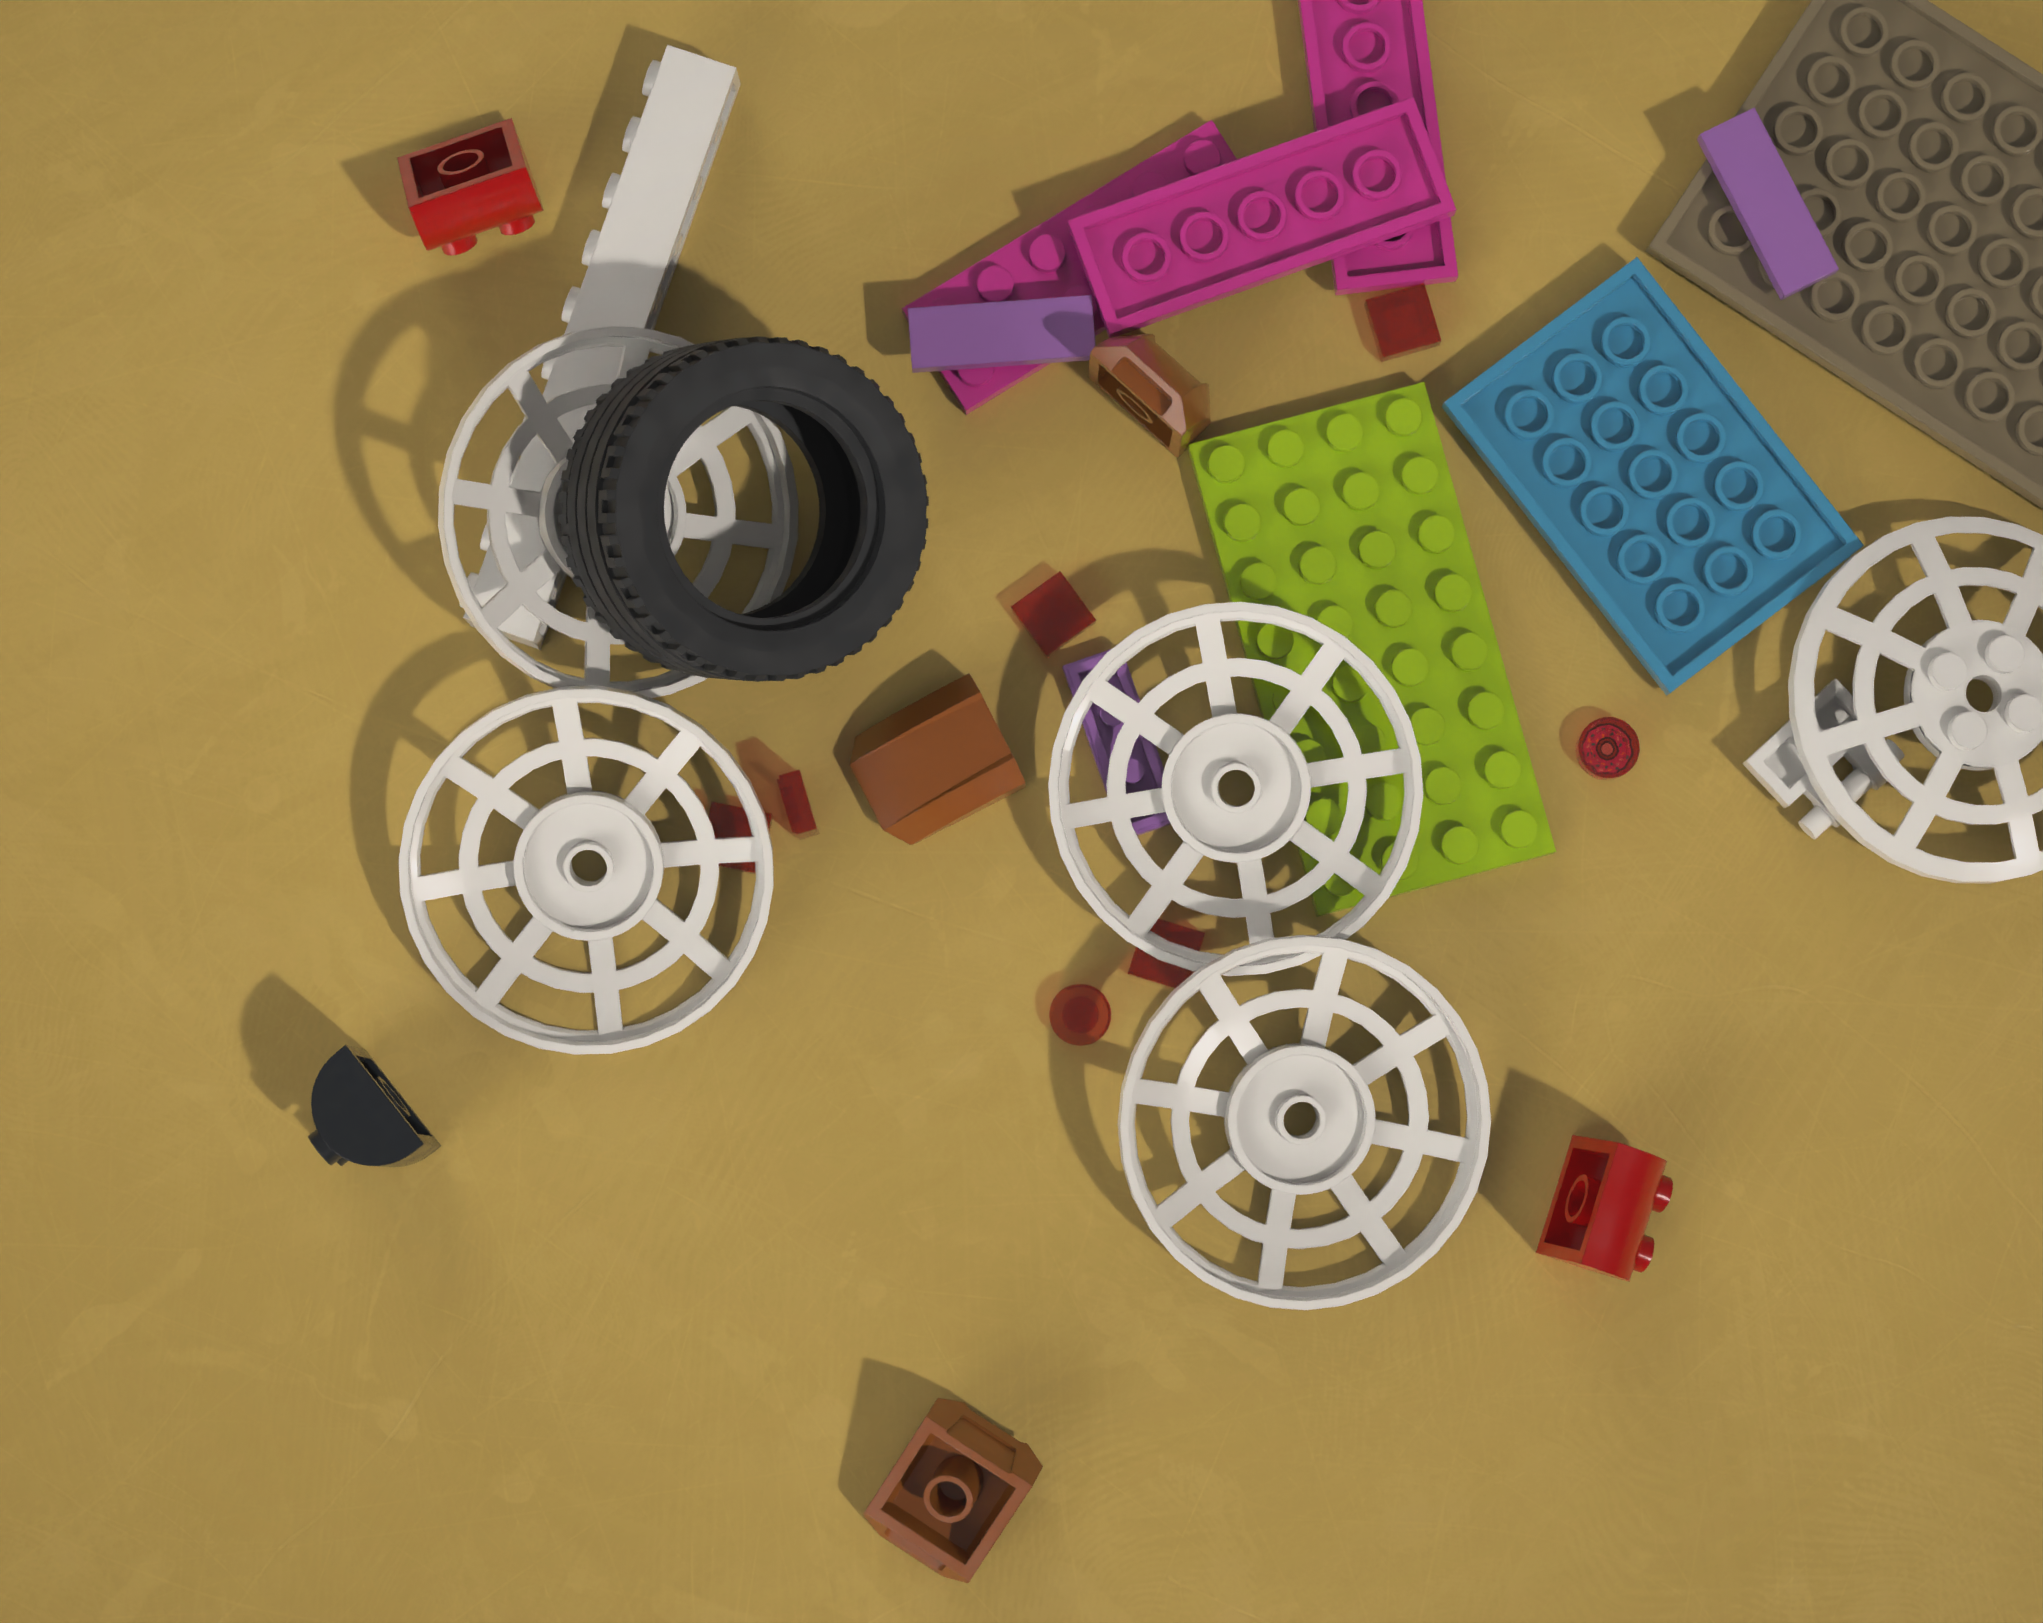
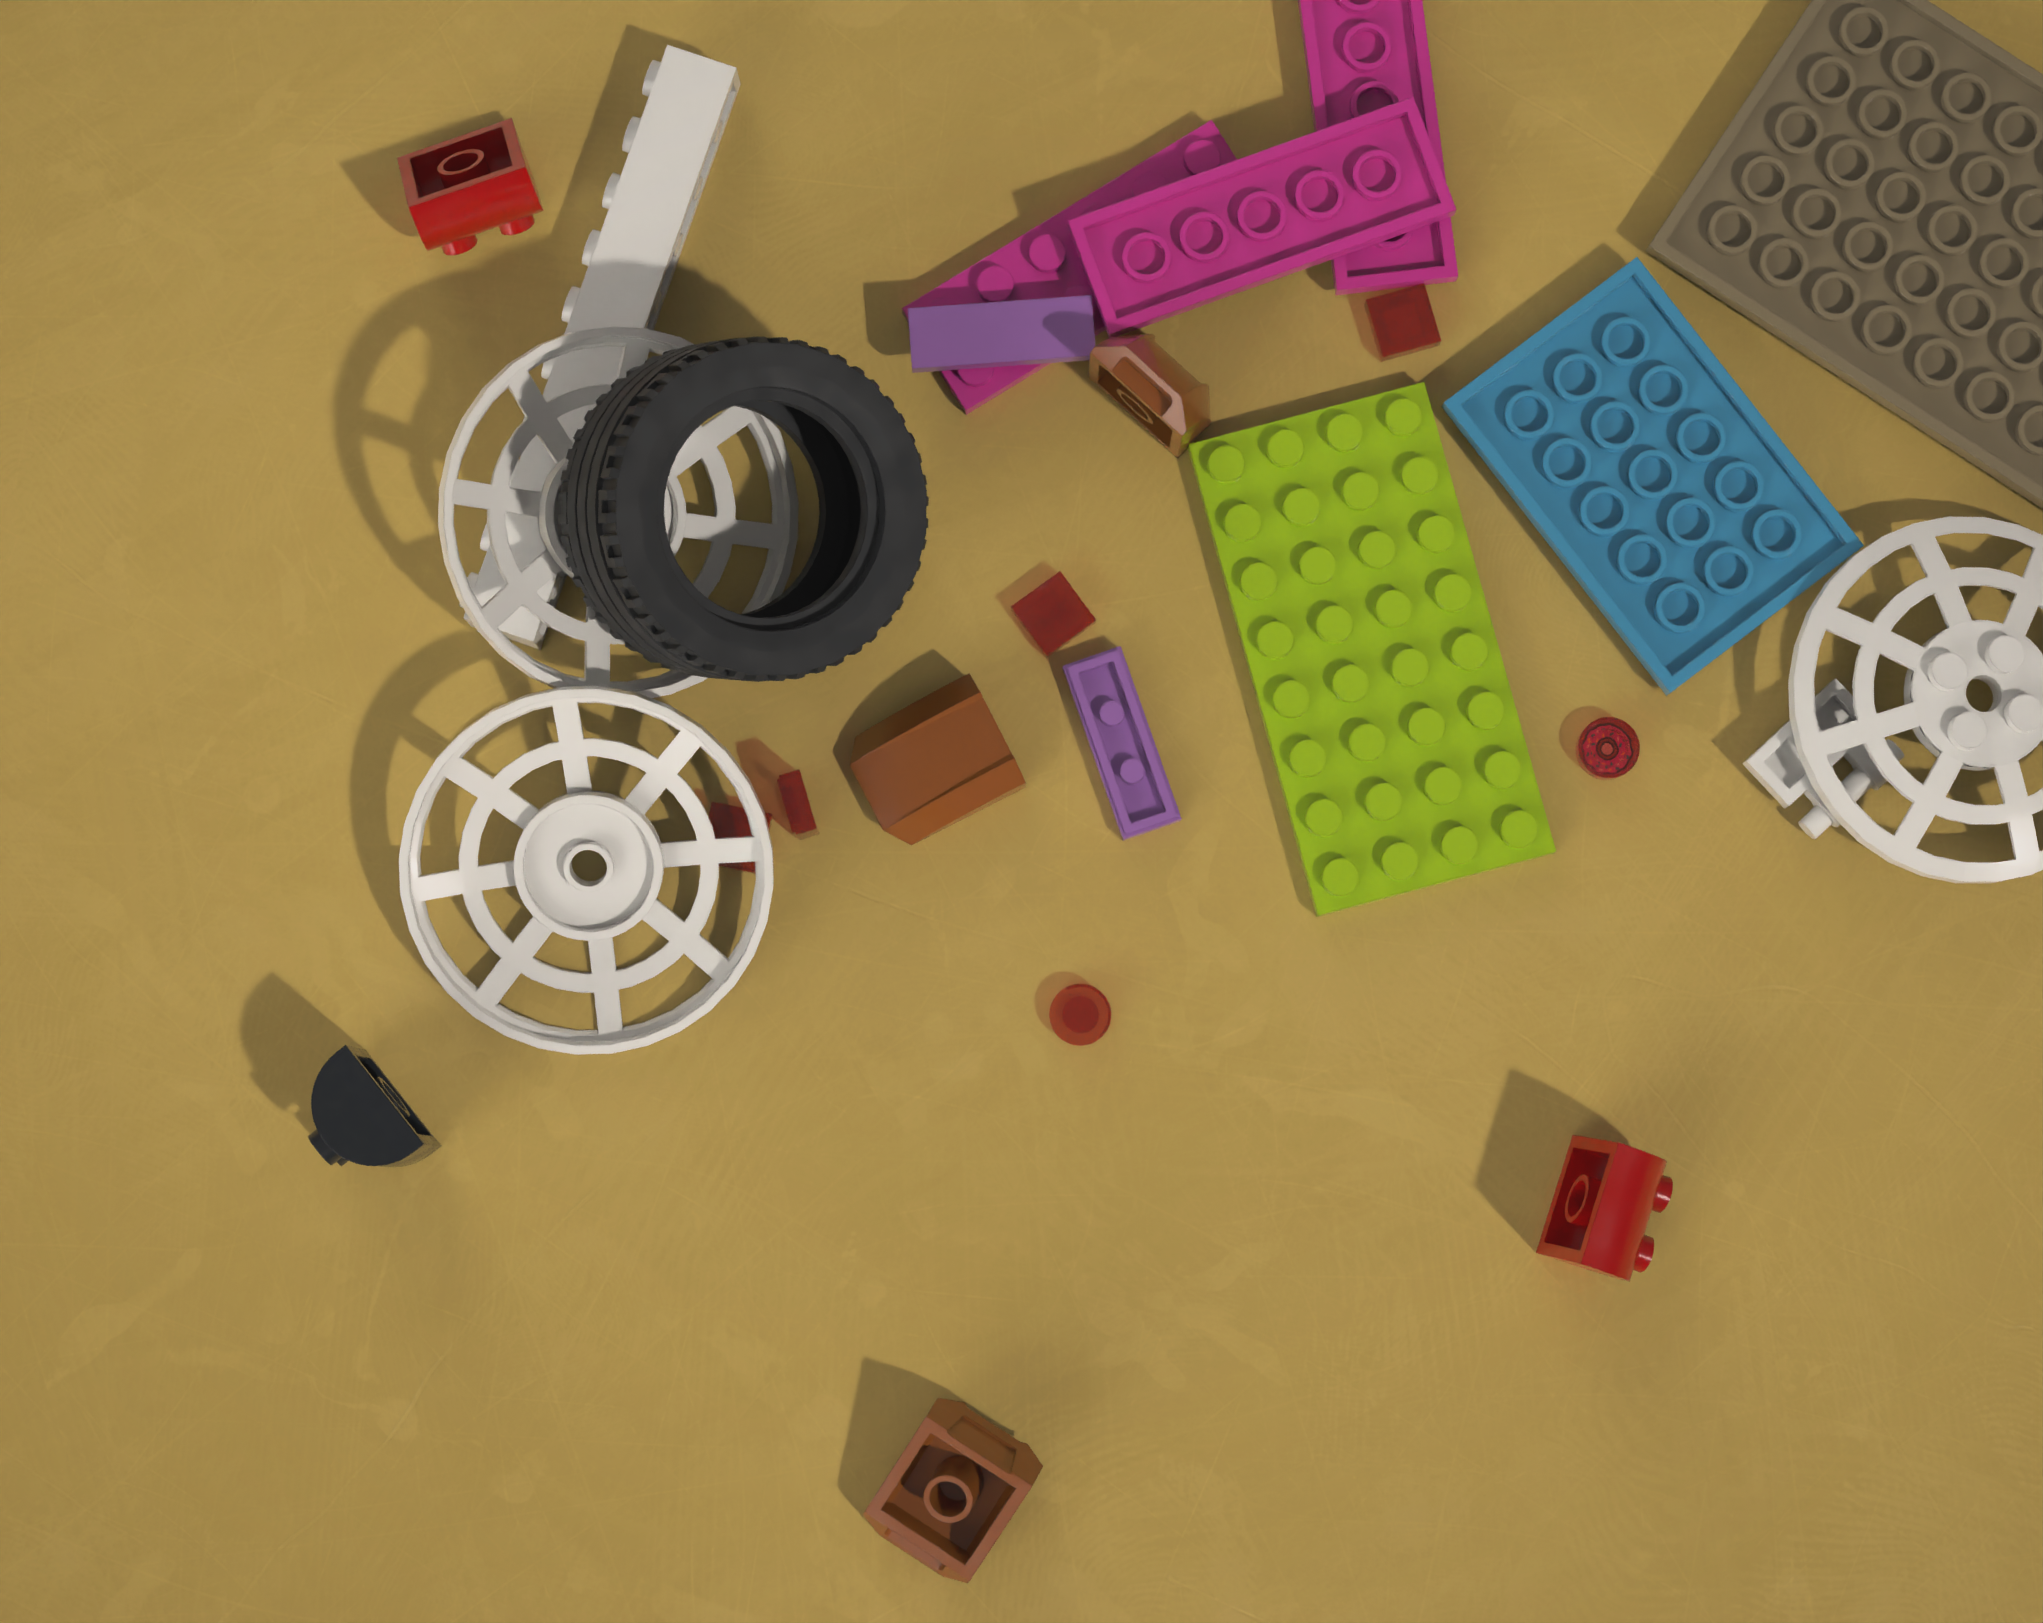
(1160, 972): clear red tile -> none
(1226, 744): white dish -> none
(1333, 1146): white dish -> none
(1767, 203): medium lavender tile -> none

